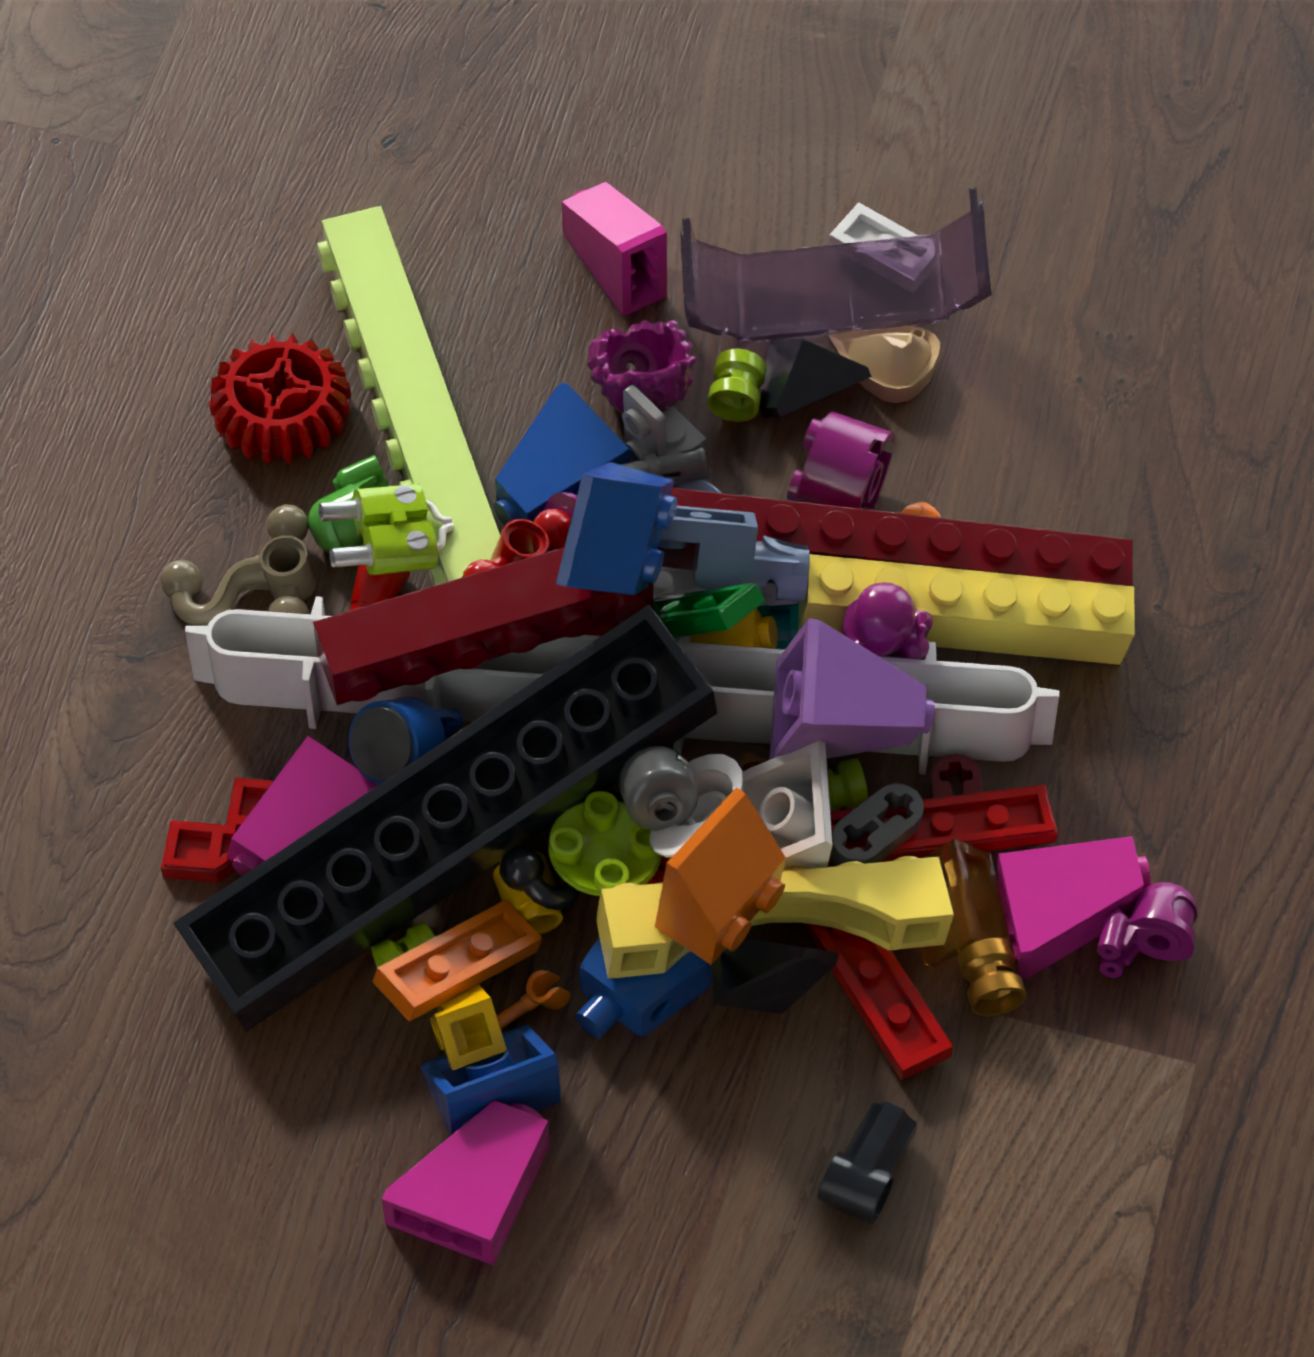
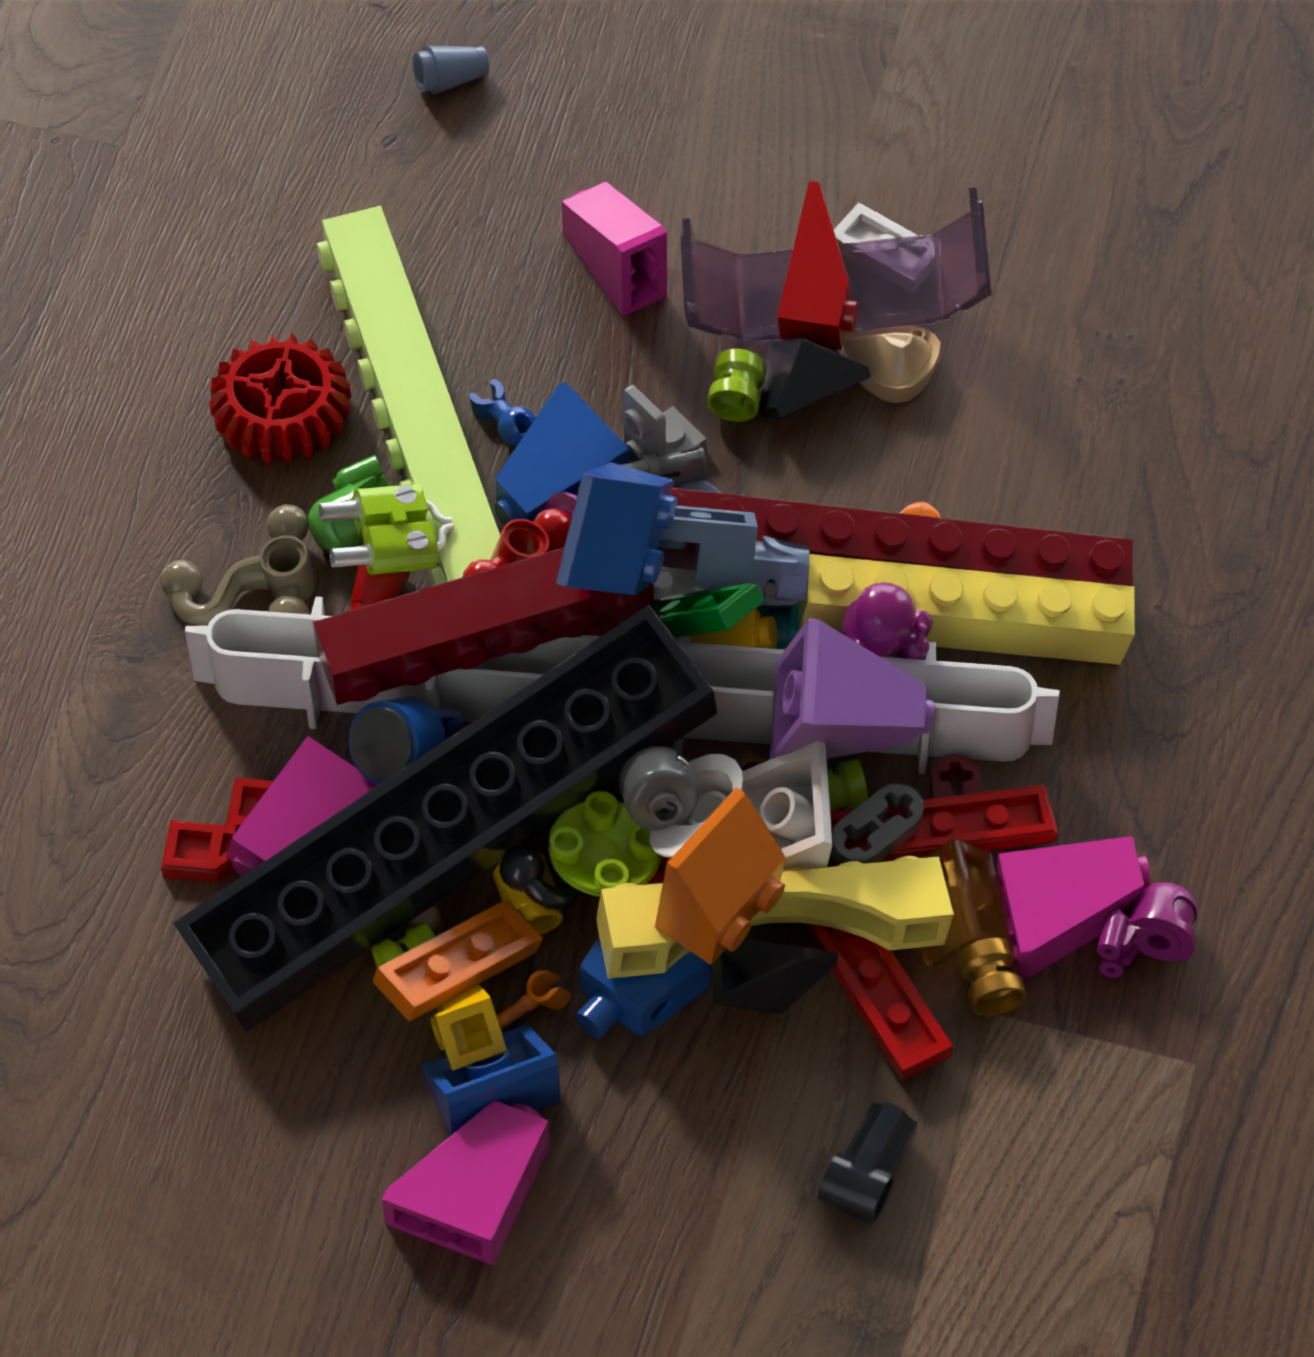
(447, 67): none -> sand blue cone
(512, 421): none -> blue arm
(659, 359): magenta piece -> none
(816, 288): none -> red slope
(843, 463): magenta brick -> none

